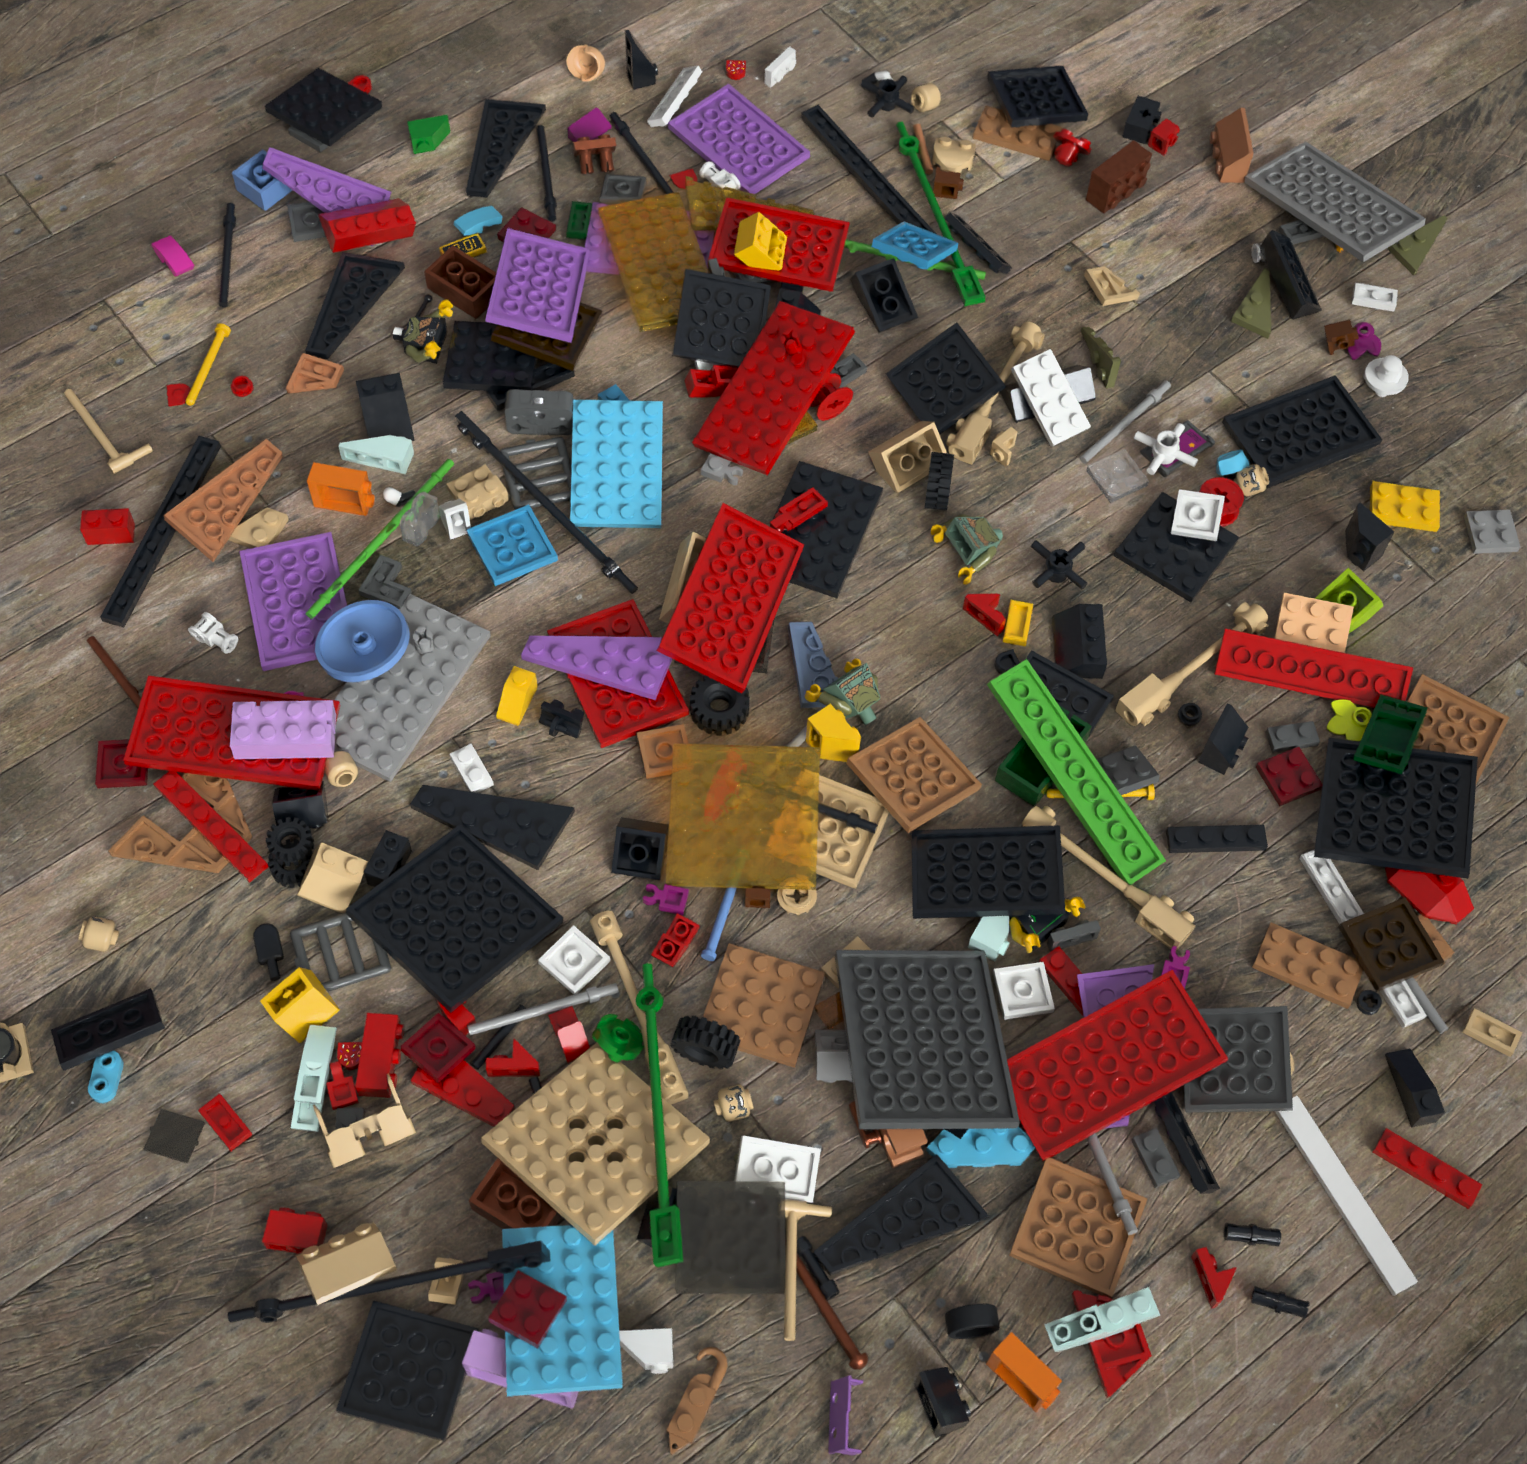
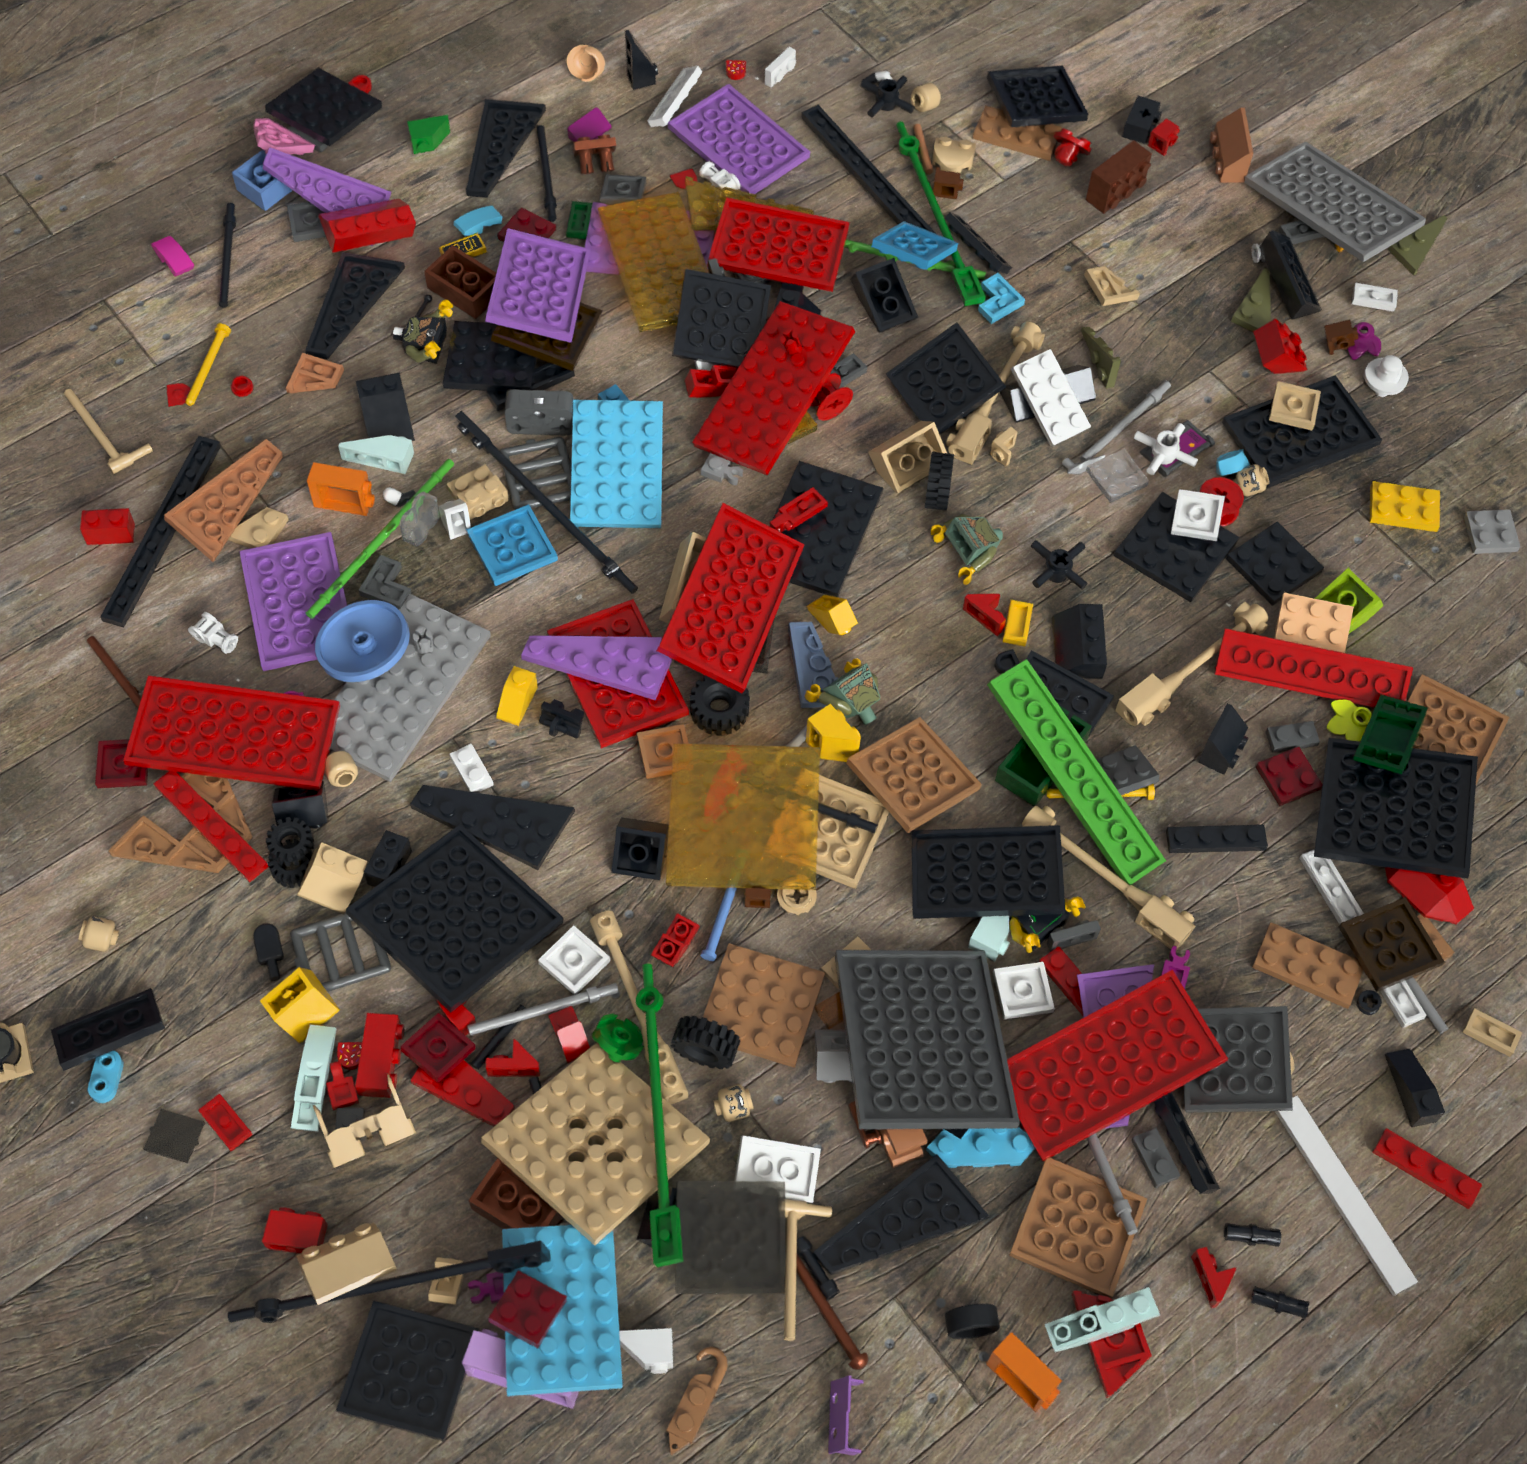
(278, 137): none -> bright pink plate
(283, 729): lavender piece -> none
(624, 130): black bar -> none
(670, 899): magenta plate -> none
(760, 243): yellow slope -> none
(833, 614): none -> yellow slope
(941, 1400): black slope -> none
(1003, 298): none -> medium azure plate
(1079, 467): none -> light grey bar
(1194, 710): black plate -> none
(1274, 563): none -> black plate
(1280, 348): none -> red slope
(1294, 405): none -> tan plate
(1366, 537): black slope -> none

